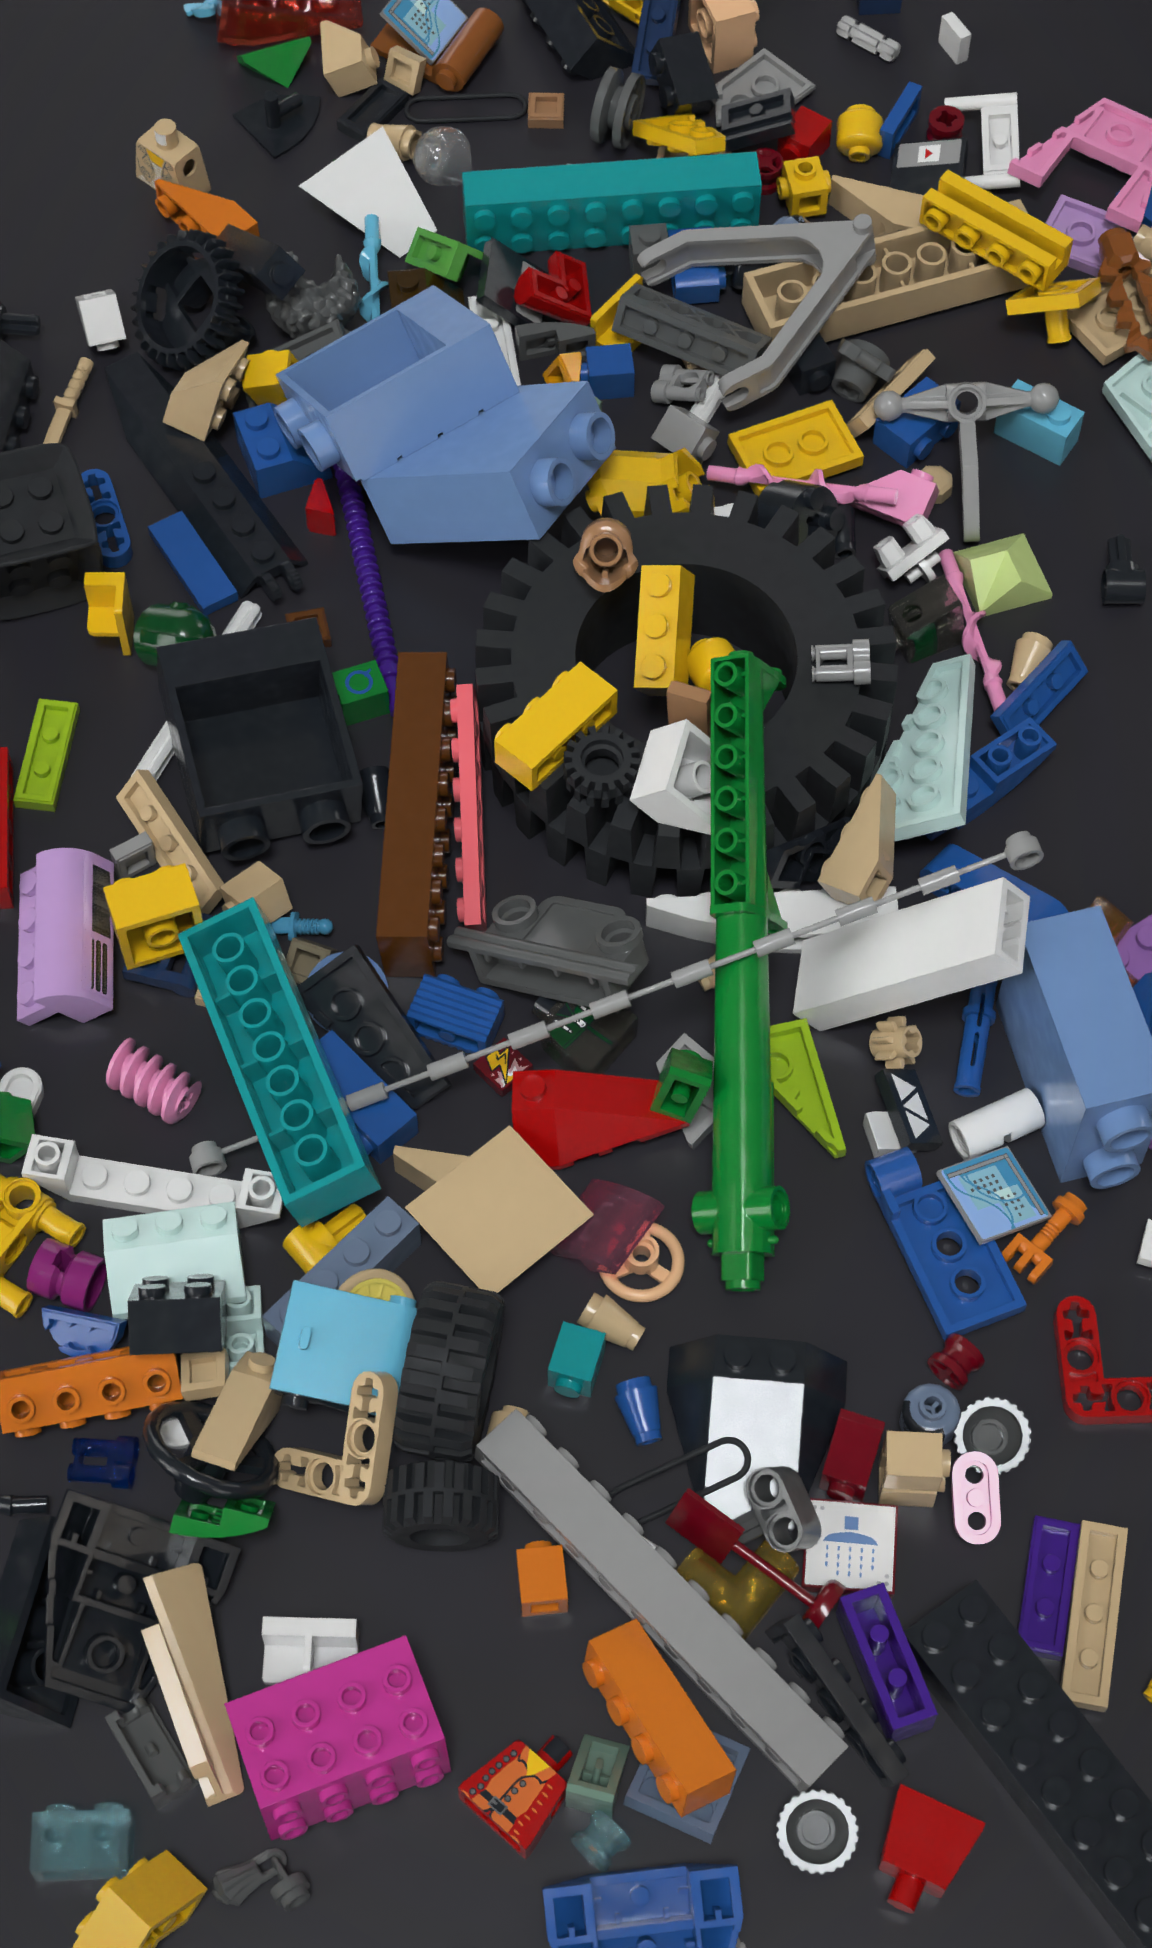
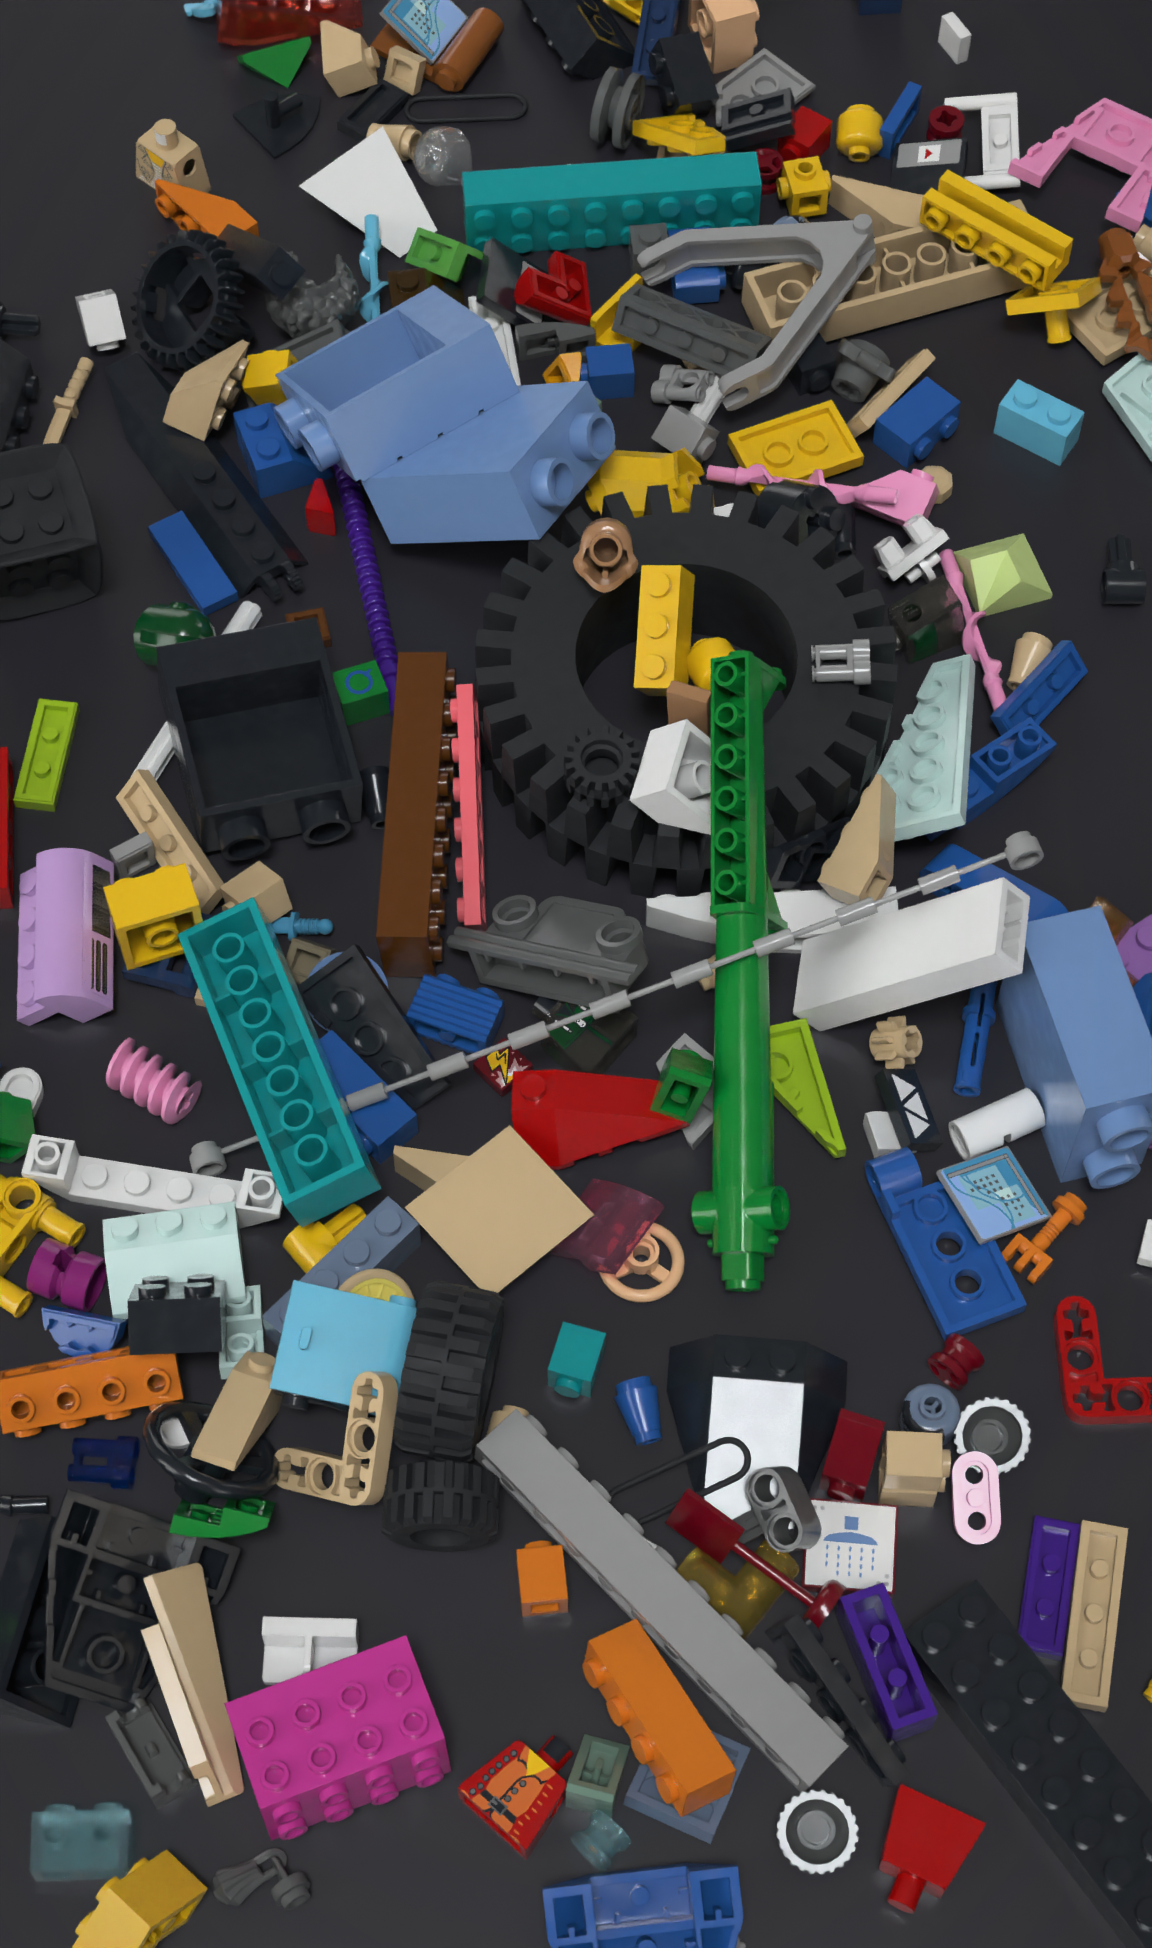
(110, 607): yellow panel -> none
(115, 528): blue beam -> none
(203, 1374): tan tile -> none
(537, 740): yellow brick -> none
(546, 110): medium nougat tile -> none
(608, 1317): tan cone -> none
(868, 38): light grey axle -> none
(992, 402): light grey piece -> none
(1085, 226): lavender tile -> none

